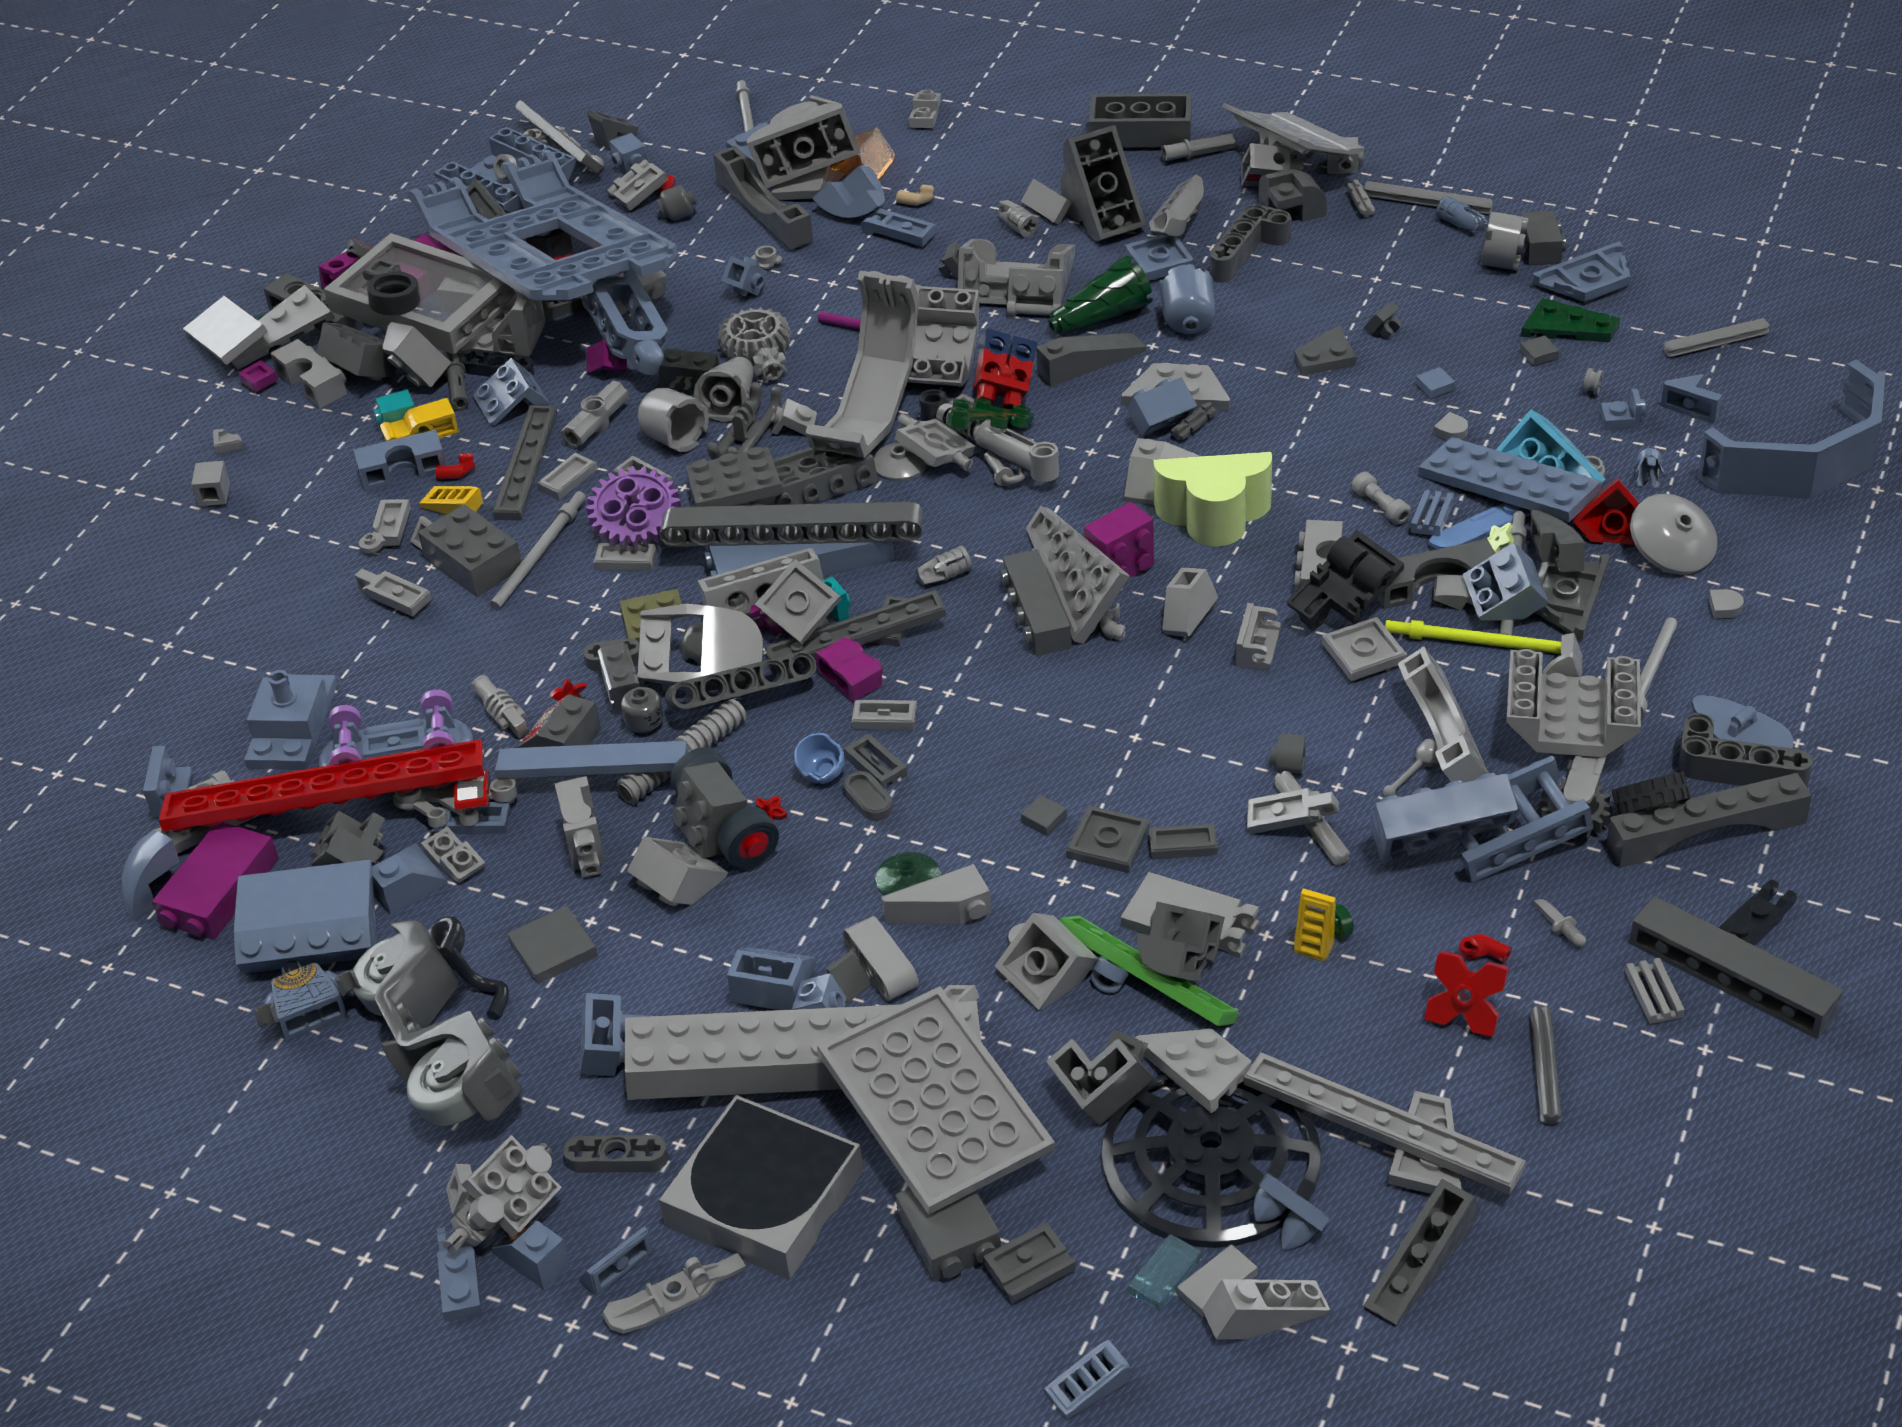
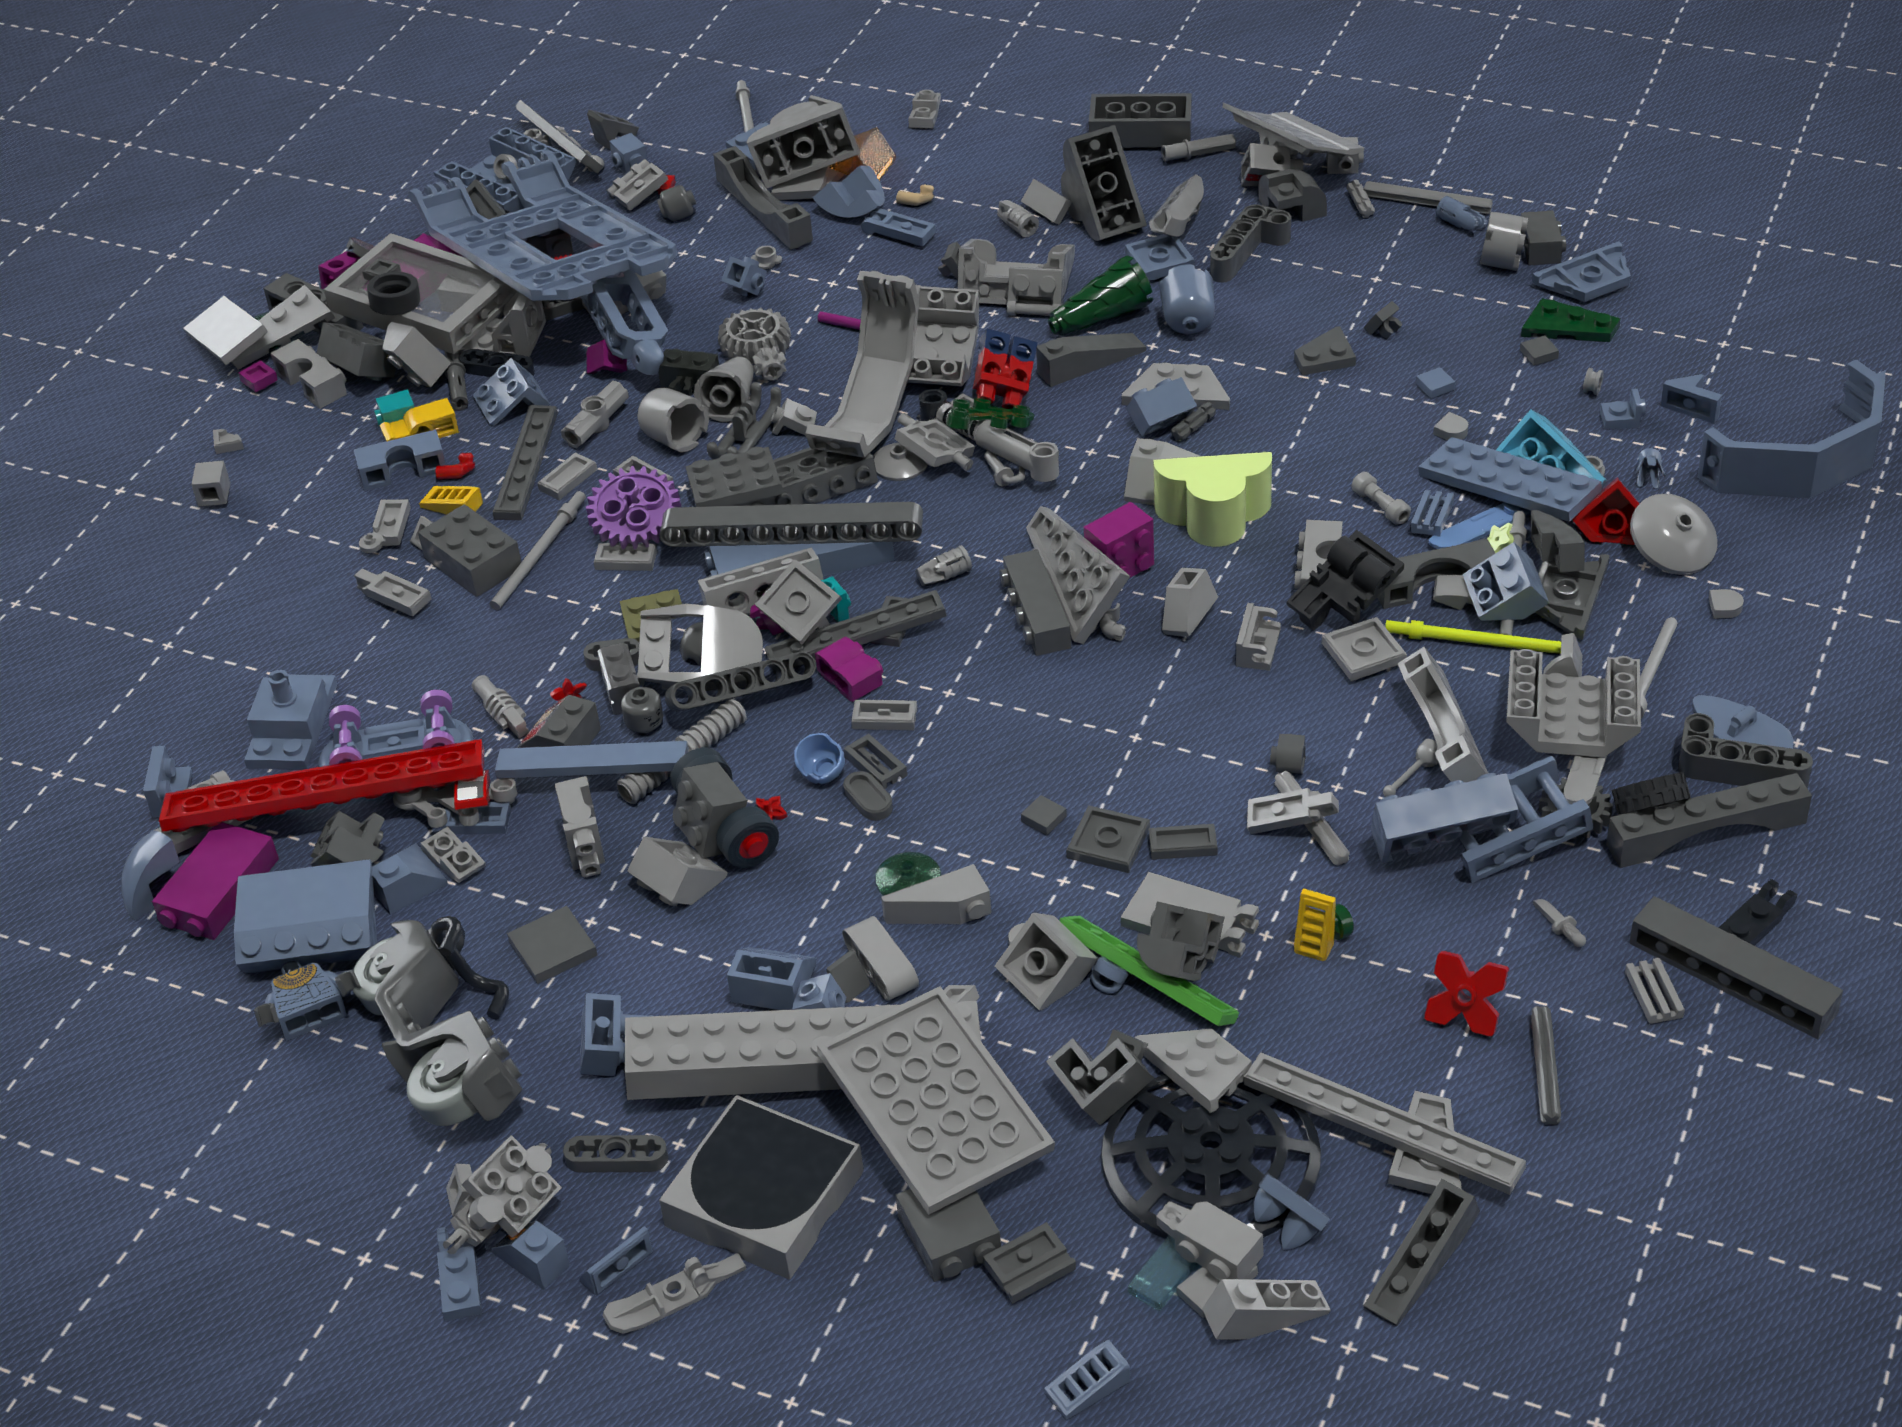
(1212, 1239): none -> light grey hinge
(1483, 945): red arm -> none
(1716, 337): light grey axle -> none

